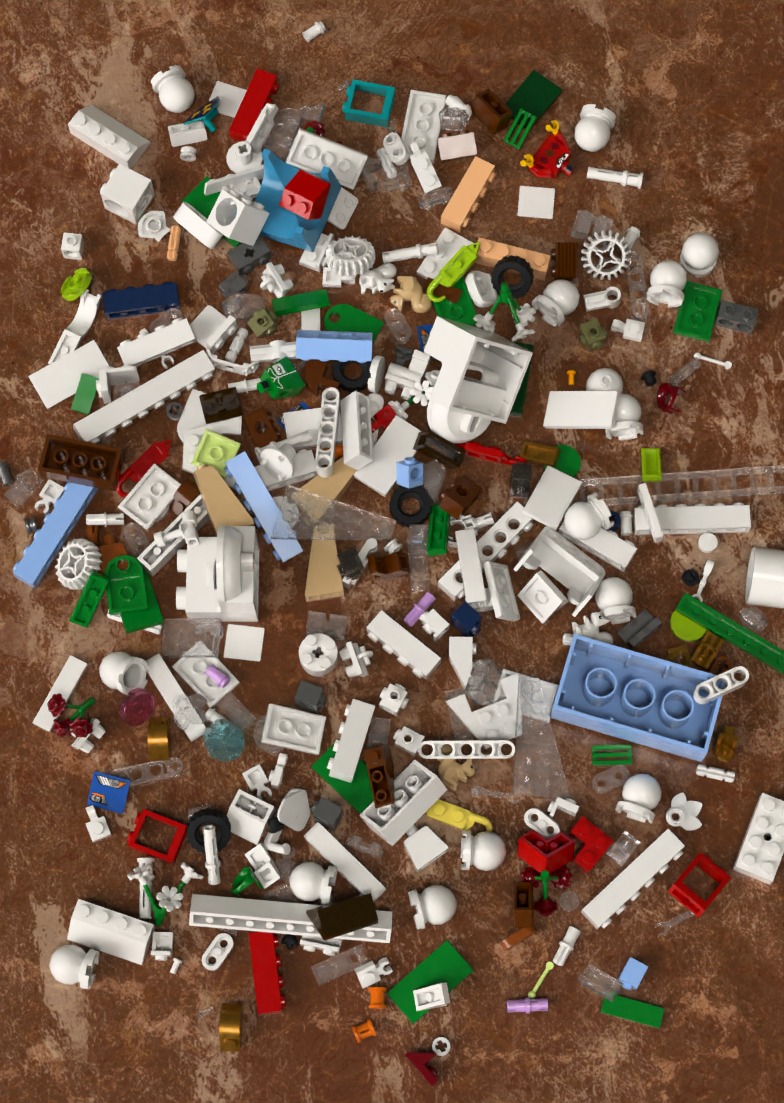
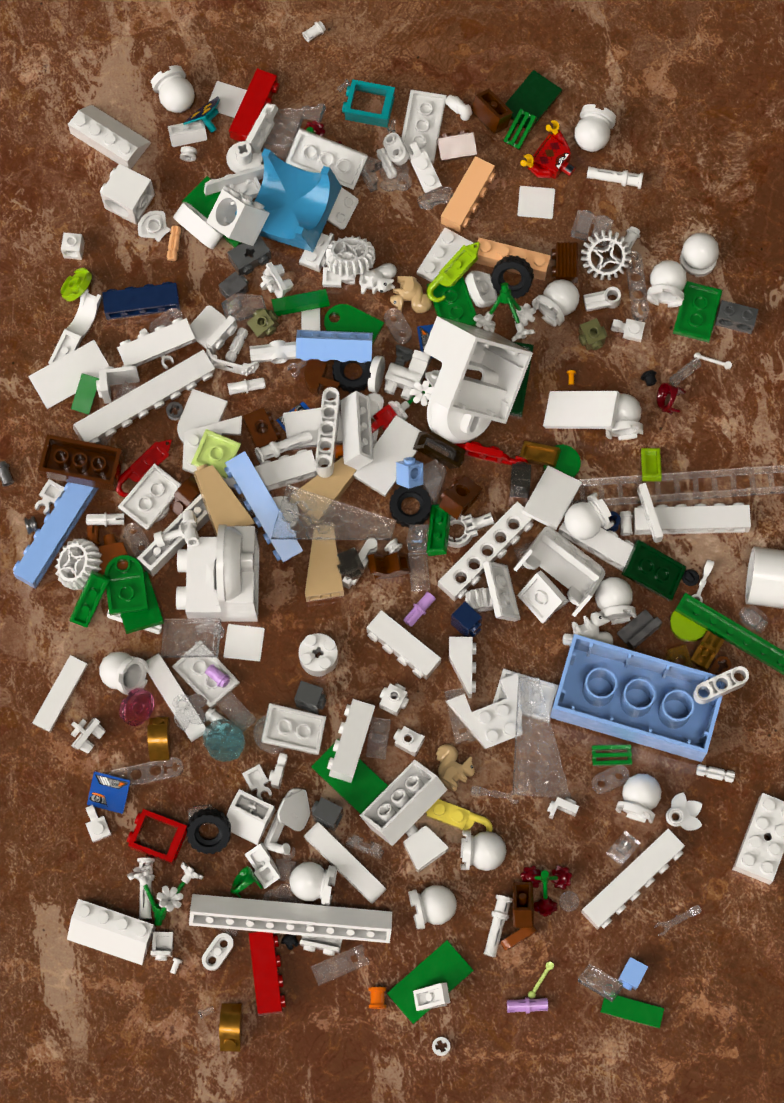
(24, 487): clear slope -> none
(72, 965): white tile -> none
(80, 726): dark red plant -> none
(212, 862): white pin -> none
(220, 405): dark brown bracket -> none
(275, 825): black piece -> none
(278, 461): white piece -> none
(281, 380): green torso -> none
(305, 195): red slope -> none
(334, 629): clear piece -> none
(344, 915): dark brown slope -> none
(359, 658): white hips -> none
(368, 1025): orange bush -> none
(369, 973): white plate -> none
(381, 775): reddish brown slope -> none
(412, 252): white pin -> none
(419, 1061): dark red slope -> none
(434, 624): white brick -> none
(451, 293): reddish brown sticker -> none
(453, 118): clear brick -> none
(470, 566): white slope -> none
(476, 752): white beam -> none
(483, 682): clear piece -> none
(499, 916): none -> white pin
(542, 823): white plate -> none
(545, 853): red brick -> none
(566, 946): white axle -> none
(594, 844): red brick -> none
(604, 380): white cylinder -> none
(654, 570): none -> dark green tile
(690, 898): red window -> none
(707, 542): white tile -> none
(725, 744): pearl gold hips -> none

